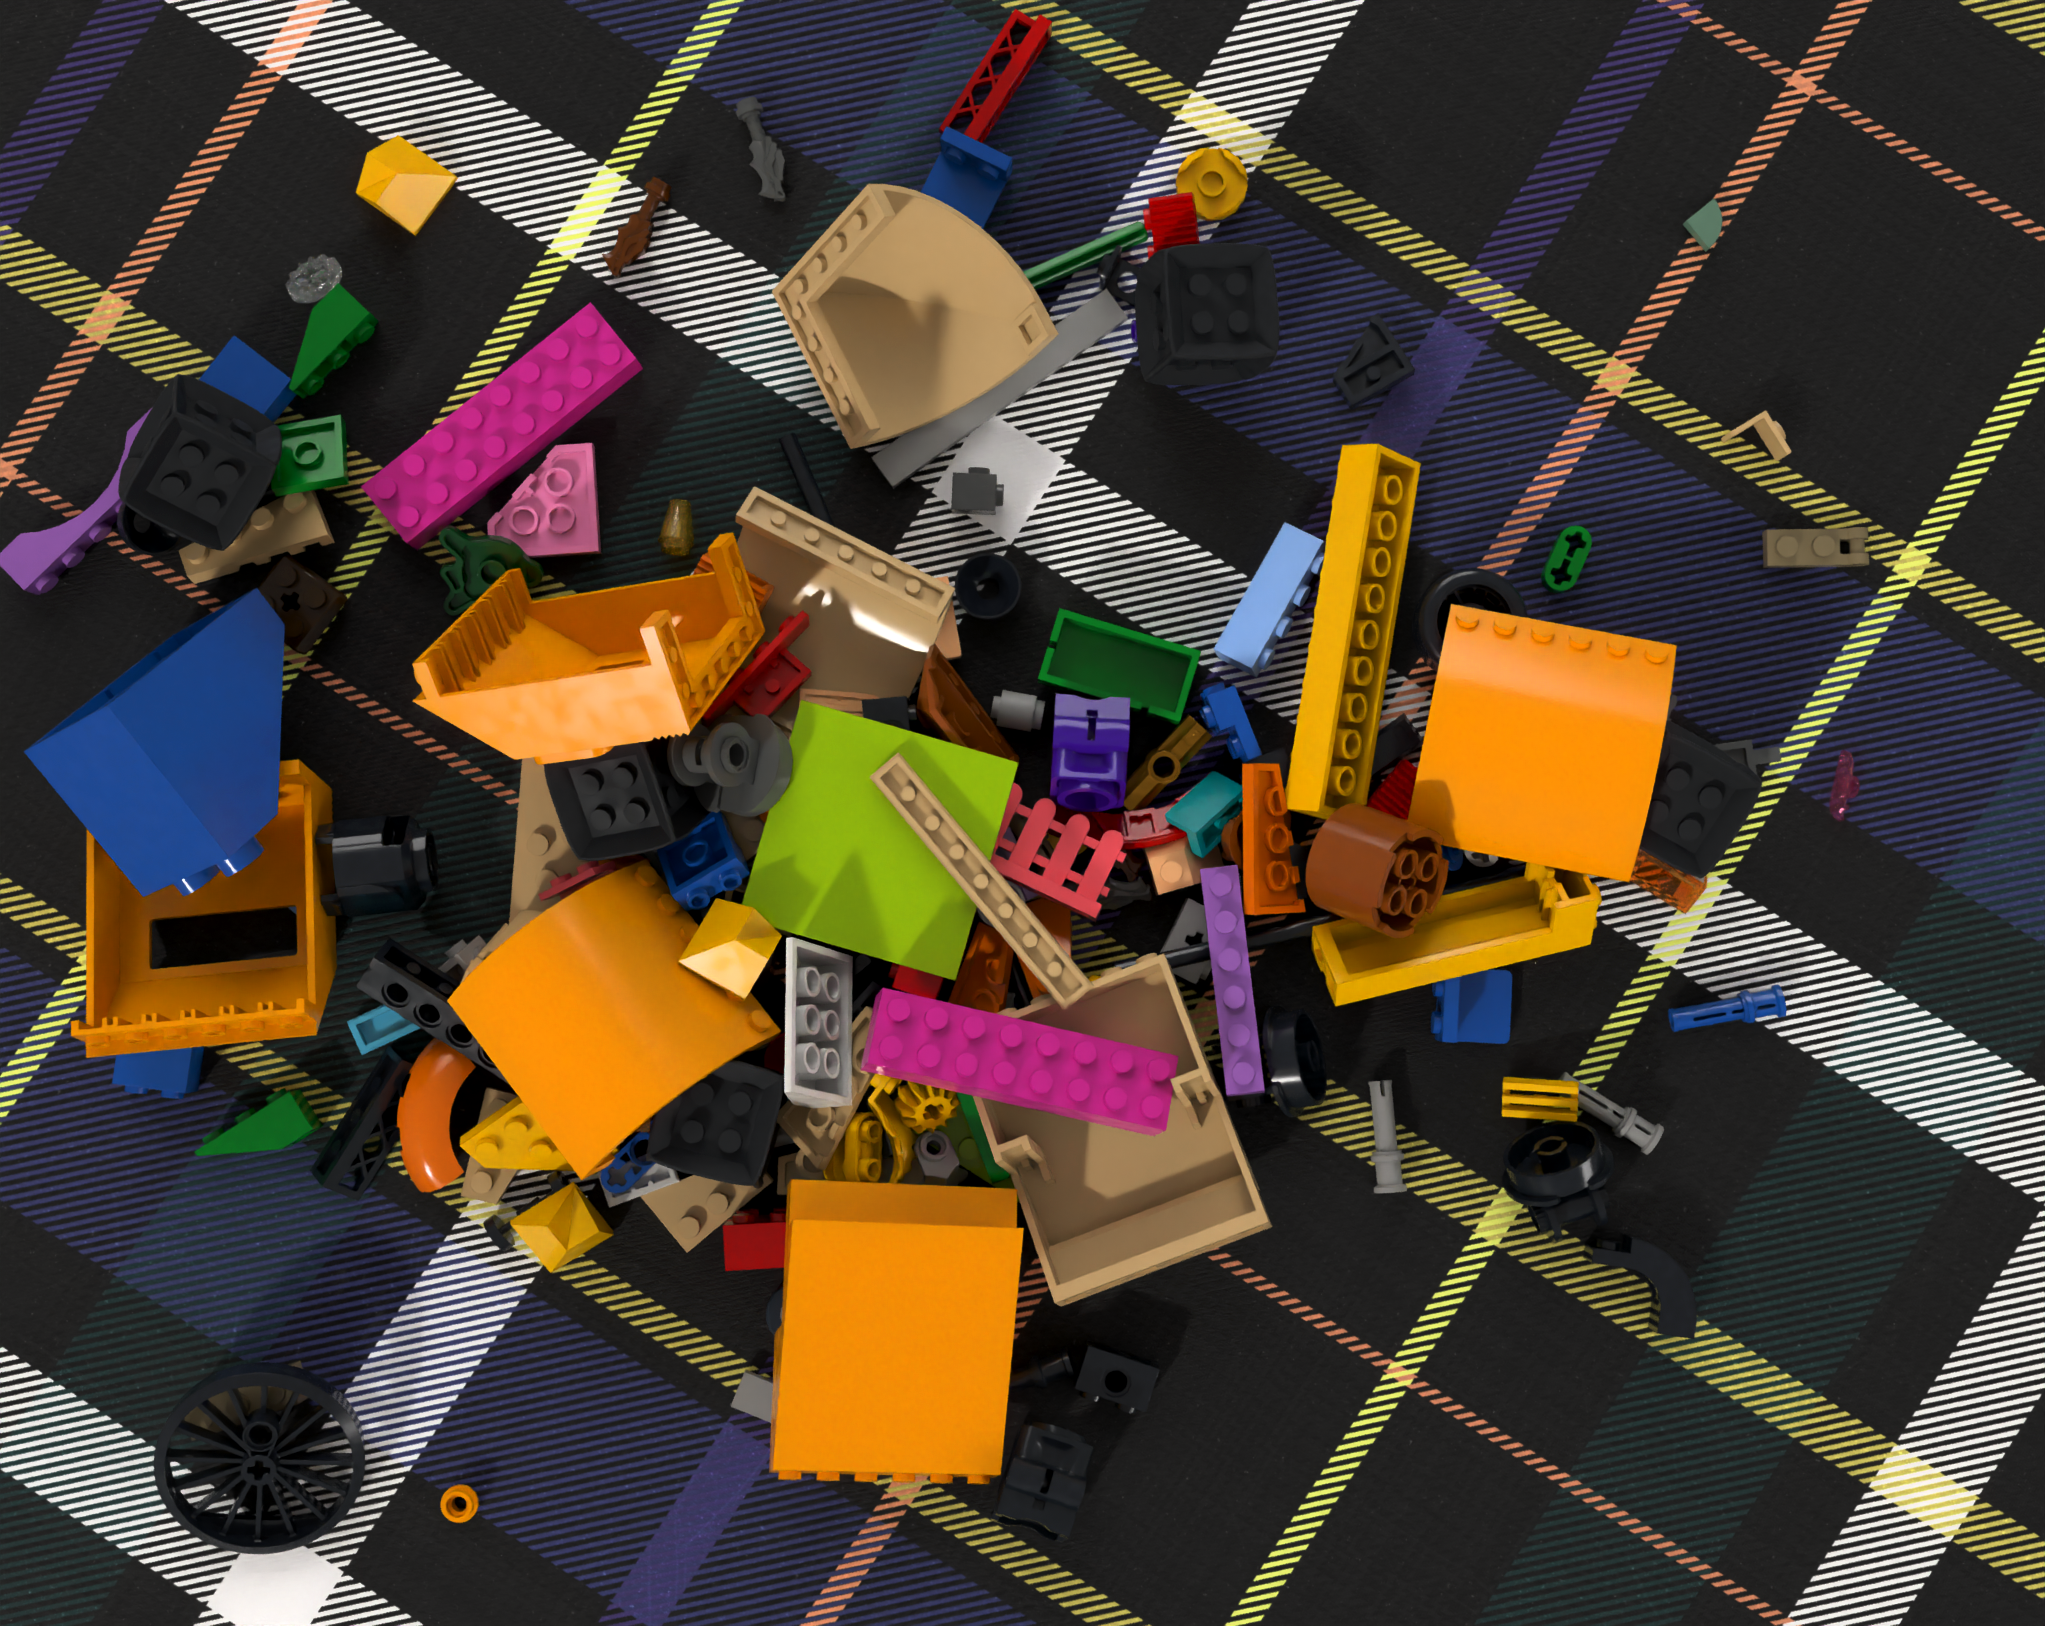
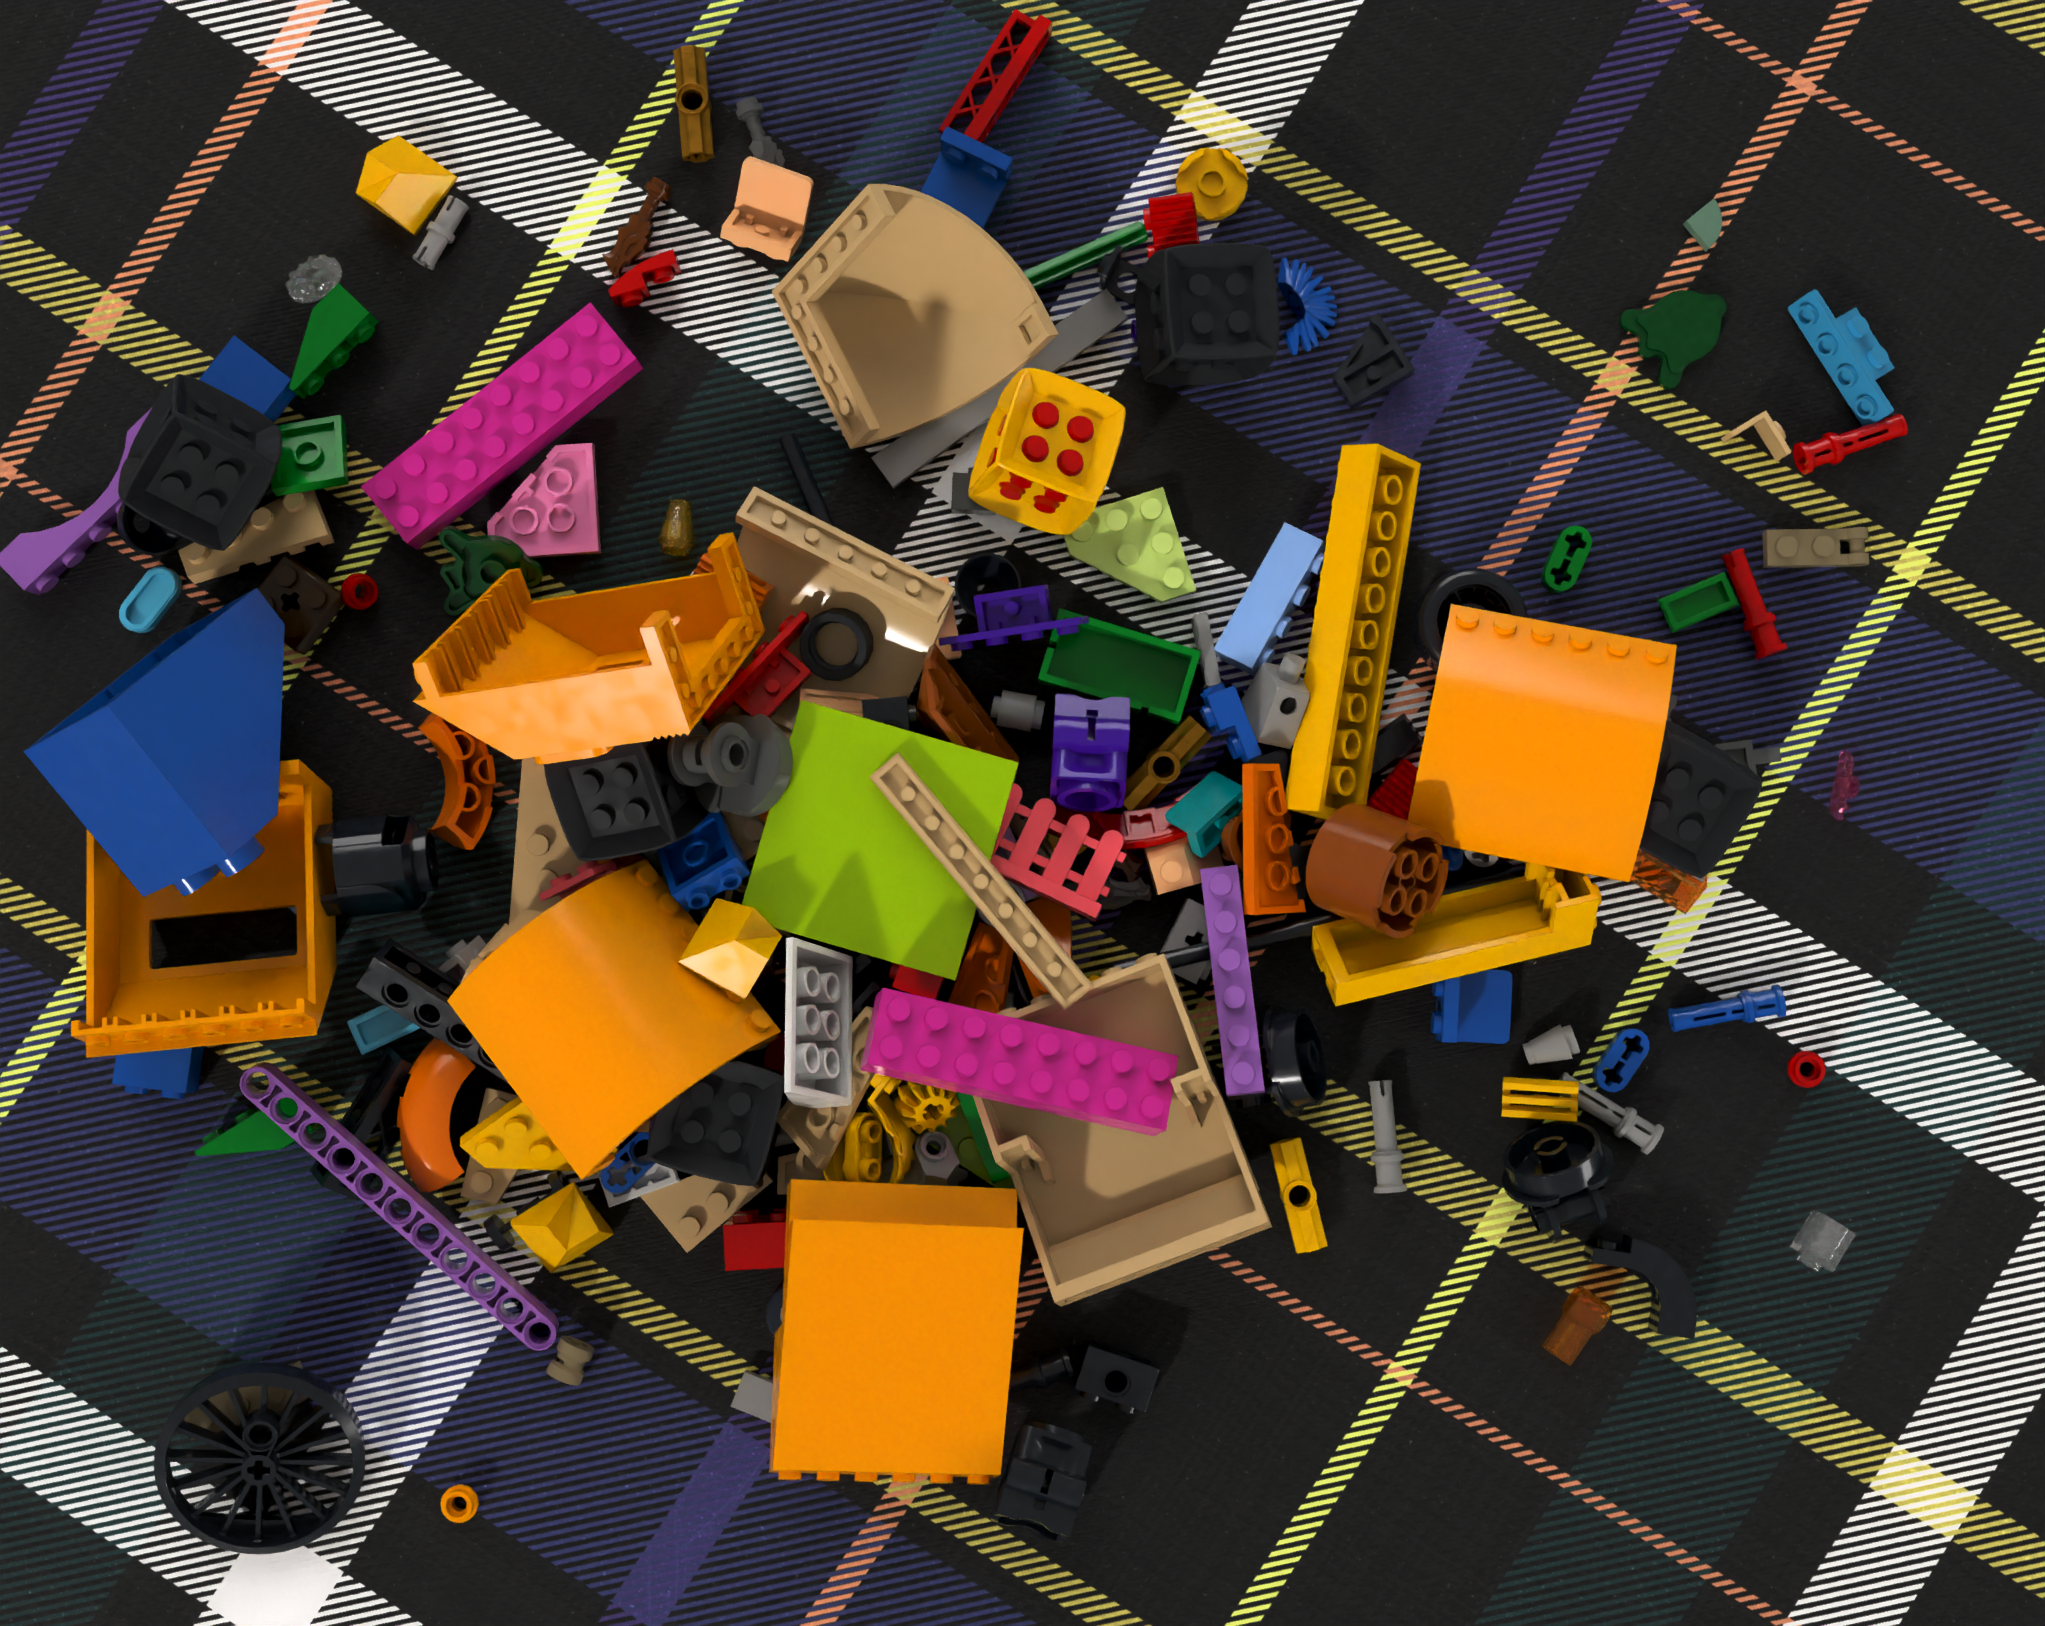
(150, 599): none -> medium azure tile
(368, 593): none -> red plate
(395, 1187): none -> medium lavender beam
(440, 232): none -> light grey pin
(468, 782): none -> orange brick
(570, 1360): none -> dark tan wheel
(633, 285): none -> red slope
(692, 84): none -> pearl gold piece
(769, 209): none -> light nougat bracket
(813, 659): none -> black tyre
(1011, 613): none -> dark purple bracket
(1047, 451): none -> yellow piece
(1135, 546): none -> yellowish green plate
(1205, 644): none -> light grey tile
(1277, 701): none -> light grey torso
(1303, 1217): none -> yellow piece
(1308, 305): none -> blue hair
(1552, 1046): none -> light grey cone
(1581, 1317): none -> clear orange piece
(1627, 1065): none -> blue beam
(1676, 330): none -> dark green tile
(1698, 602): none -> green tile
(1758, 621): none -> red pin
(1816, 1073): none -> red plate
(1822, 1242): none -> clear brick
(1832, 447): none -> red pin
(1847, 353): none -> dark azure bracket

